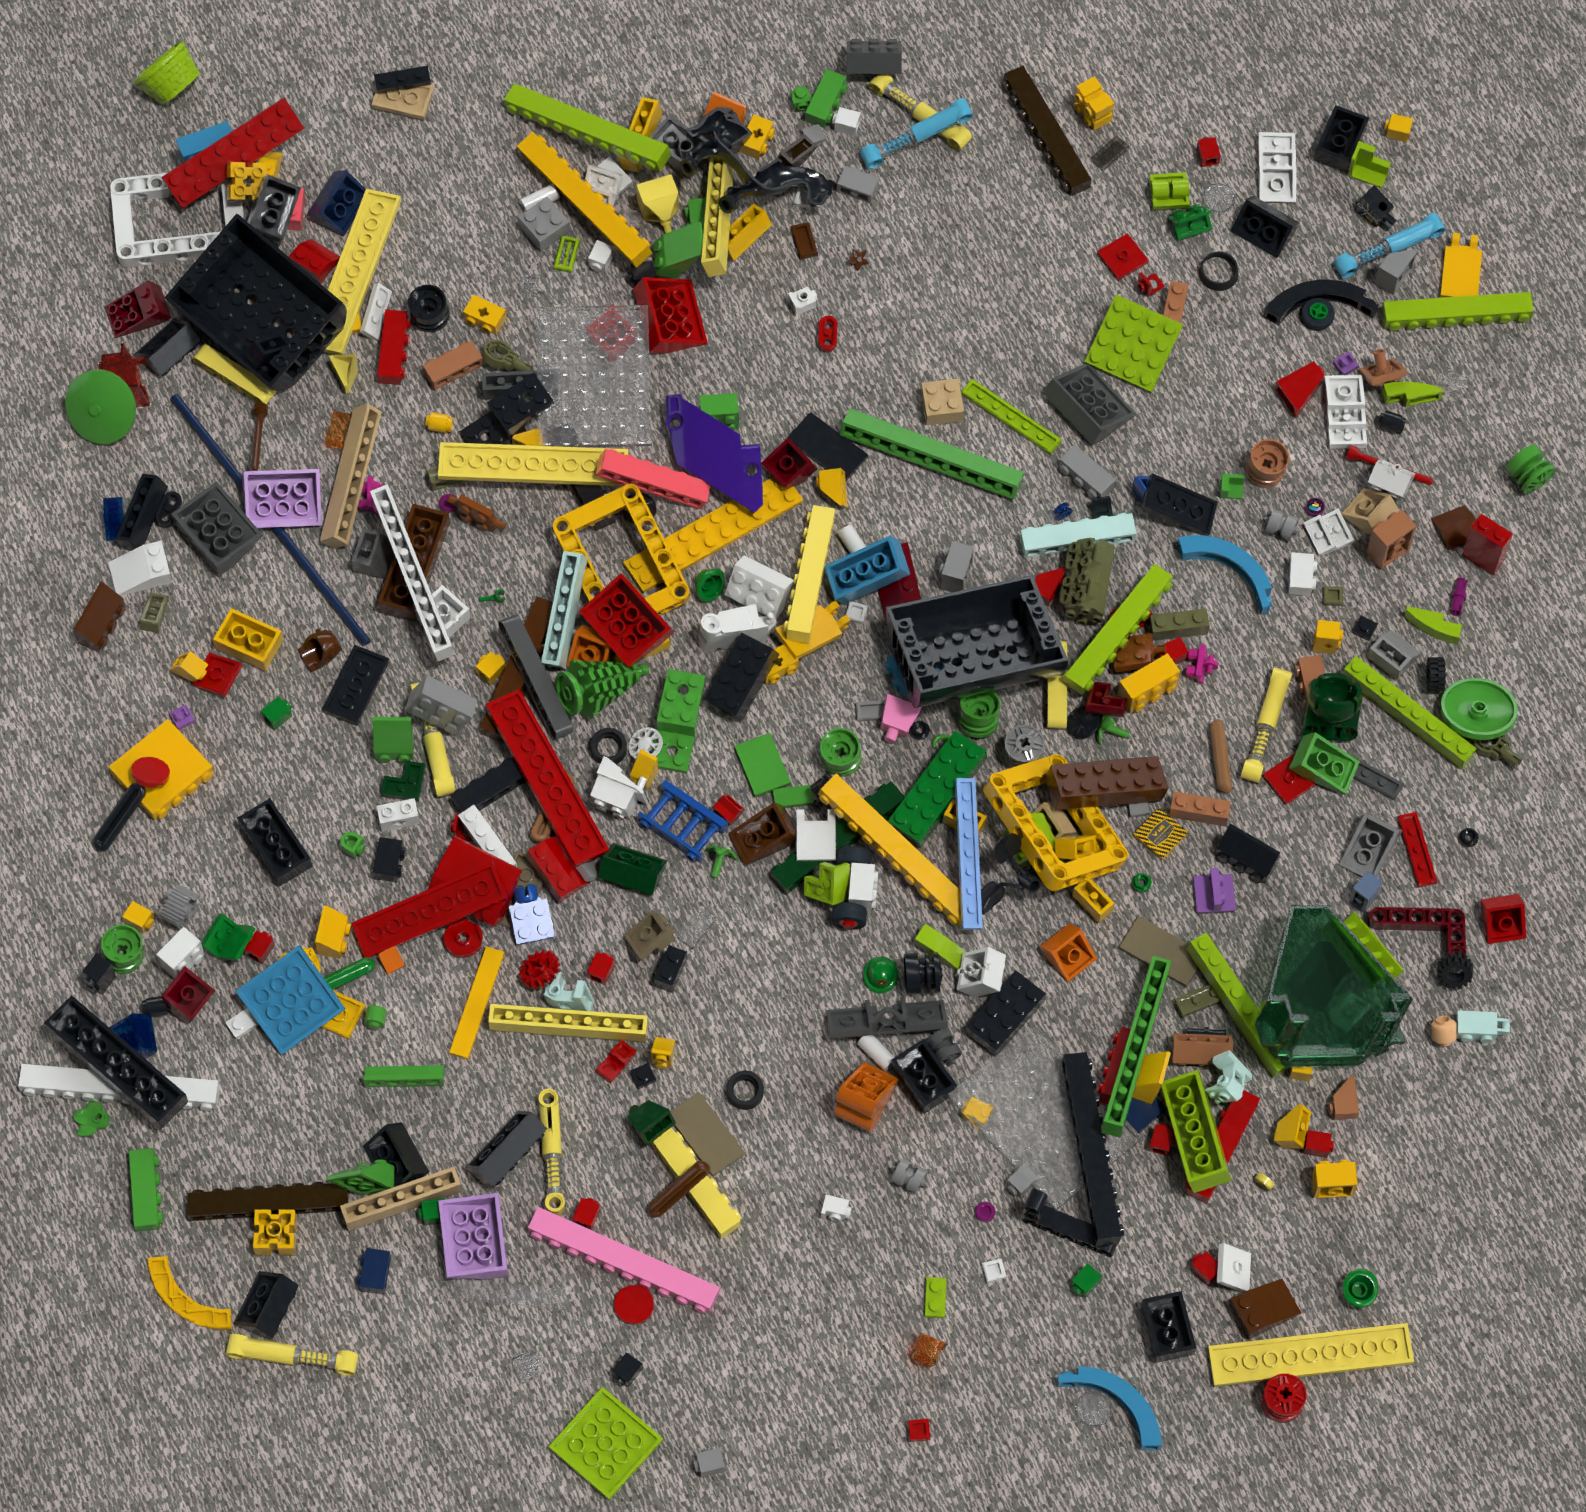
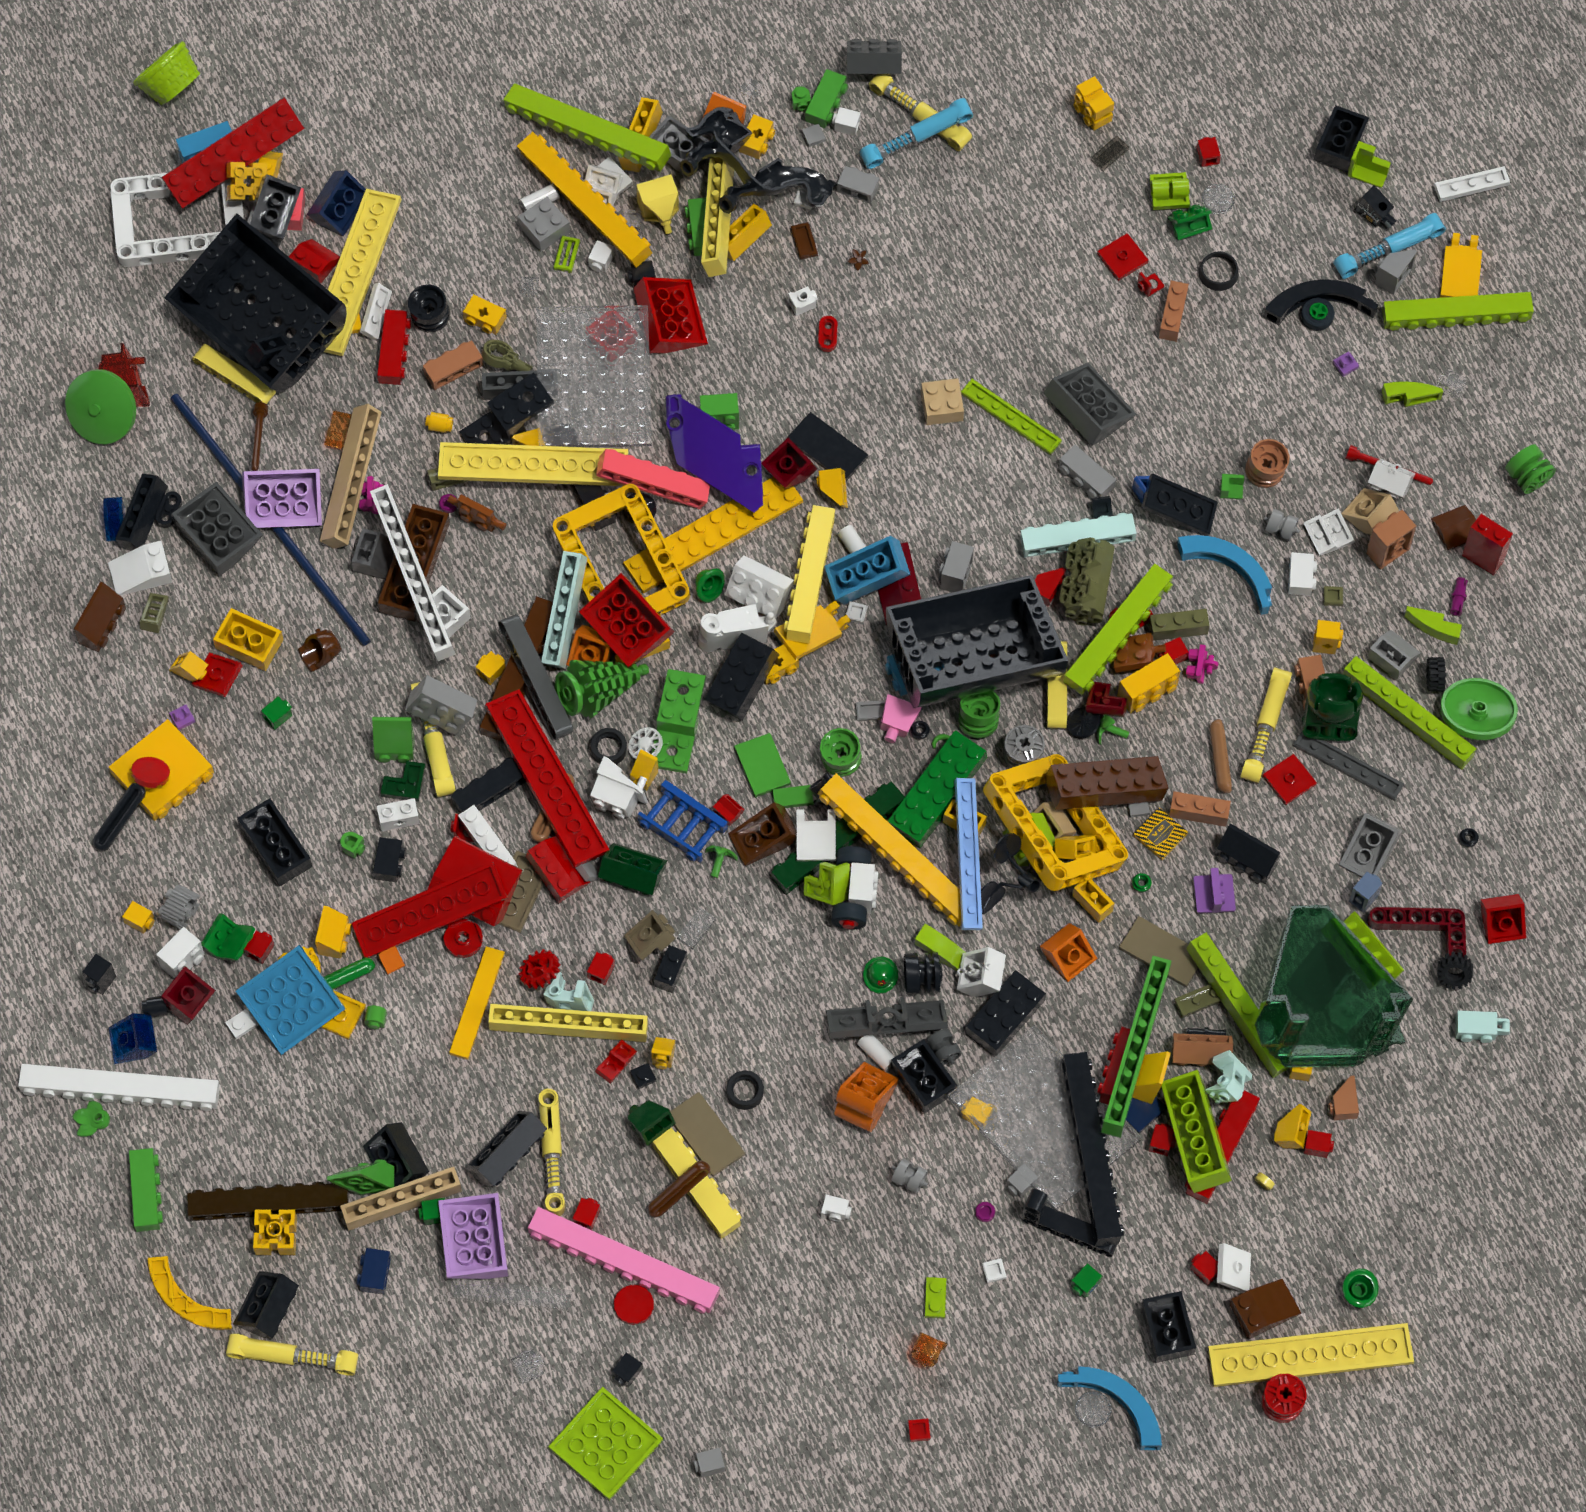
(116, 1062): black brick -> none
(123, 939): bright green wheel -> none
(138, 310): dark red slope -> none
(168, 346): black slope -> none
(345, 368): light yellow slope -> none
(355, 685): black plate -> none
(402, 79): black plate -> none
(404, 1076): bright green fence -> none
(406, 102): tan plate -> none
(494, 597): green hand -> none
(530, 916): plate -> none
(678, 250): bright green slope -> none
(797, 152): dark brown slope -> none
(932, 453): bright green brick -> none
(1047, 131): dark brown brick -> none
(1063, 511): clear blue bush -> none
(1134, 343): lime plate -> none
(1264, 226): black slope -> none
(1277, 167): white slope -> none
(1300, 386): red slope -> none
(1315, 507): tile -> none
(1324, 763): bright green slope -> none
(1334, 1179): yellow brick -> none
(1345, 411): white slope -> none
(1365, 628): black plate -> none
(1382, 370): nougat plate -> none
(1392, 421): black brick -> none
(1398, 127): yellow brick -> none
(1417, 849): red tile -> none
(1444, 1030): light nougat head -> none
(1472, 184): none -> white plate
(1498, 751): olive pin -> none

